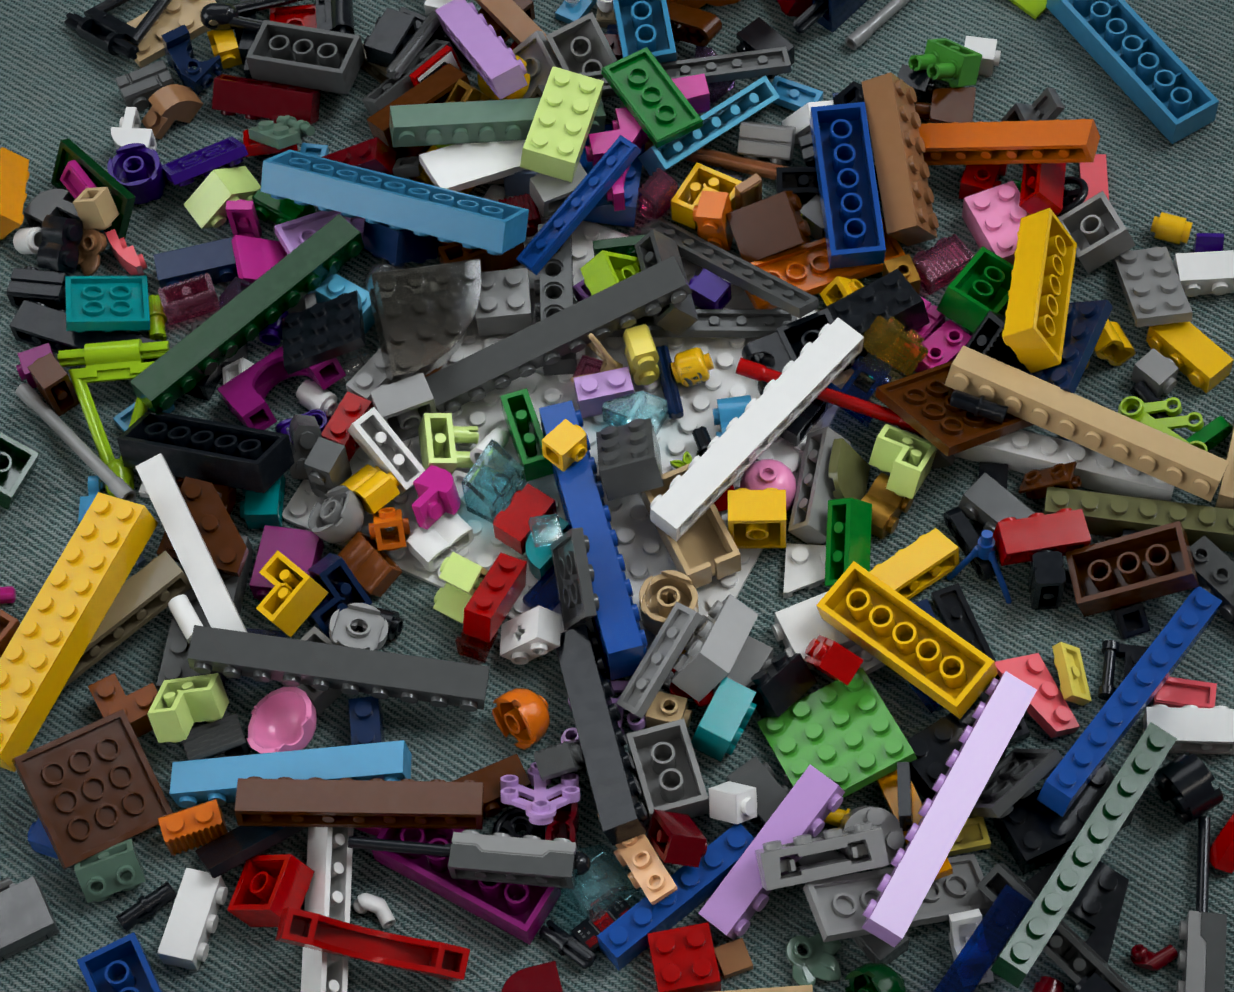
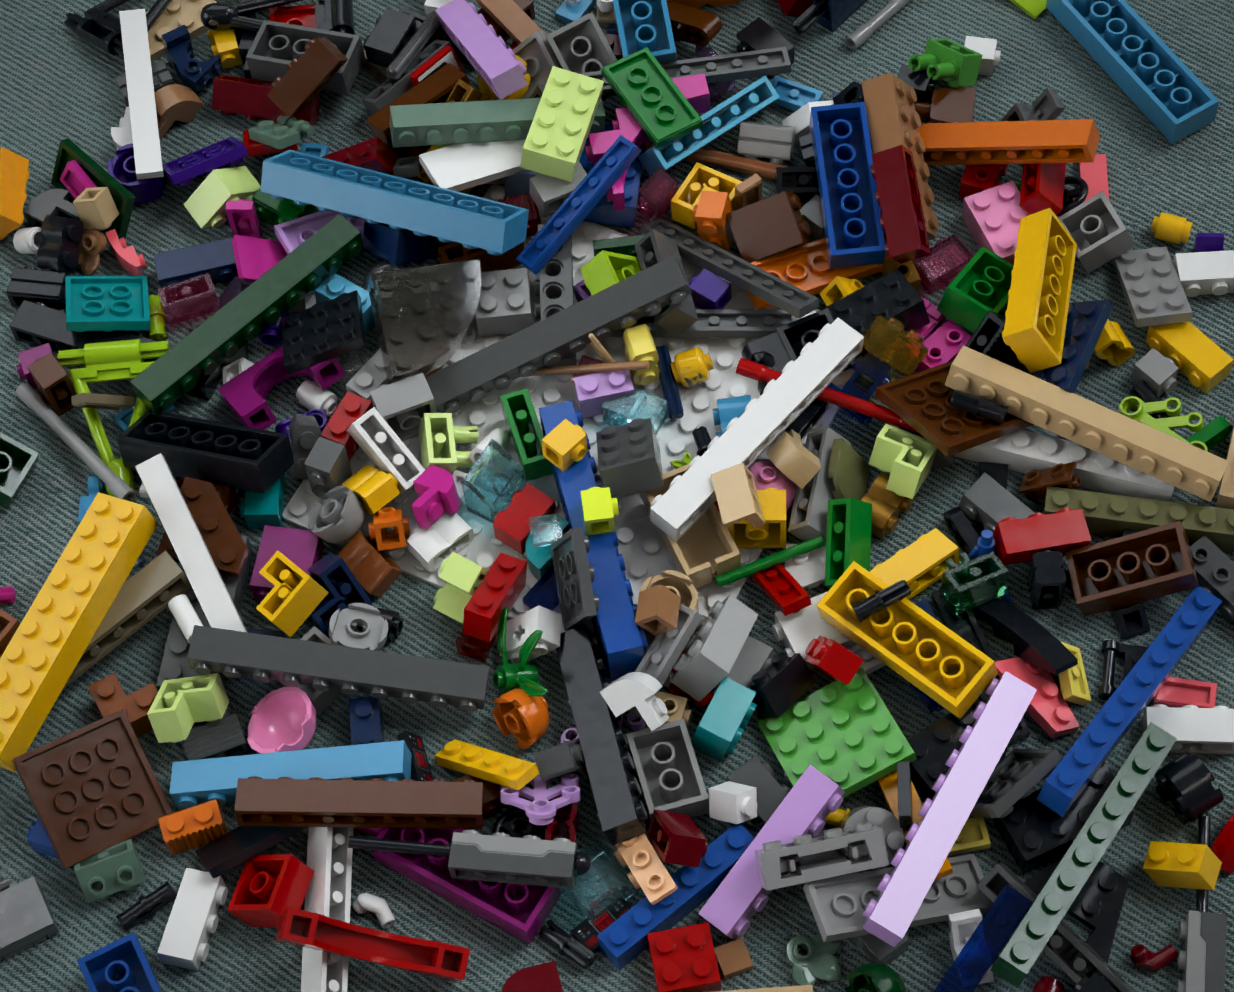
(103, 401): none -> dark tan tile
(141, 94): none -> white tile
(306, 76): none -> reddish brown brick
(419, 764): none -> tile
(486, 764): none -> yellow plate
(520, 674): none -> green plant
(587, 368): none -> medium nougat axle
(599, 510): none -> neon yellow brick
(637, 690): none -> white brick
(657, 610): none -> medium nougat brick
(737, 496): none -> tan panel
(769, 561): none -> green bar
(782, 589): none -> red plate
(793, 458): none -> tan brick
(881, 600): none -> black axle
(900, 204): none -> dark red brick
(973, 581): none -> clear green brick
(1028, 637): none -> black slope
(1182, 865): none -> yellow brick

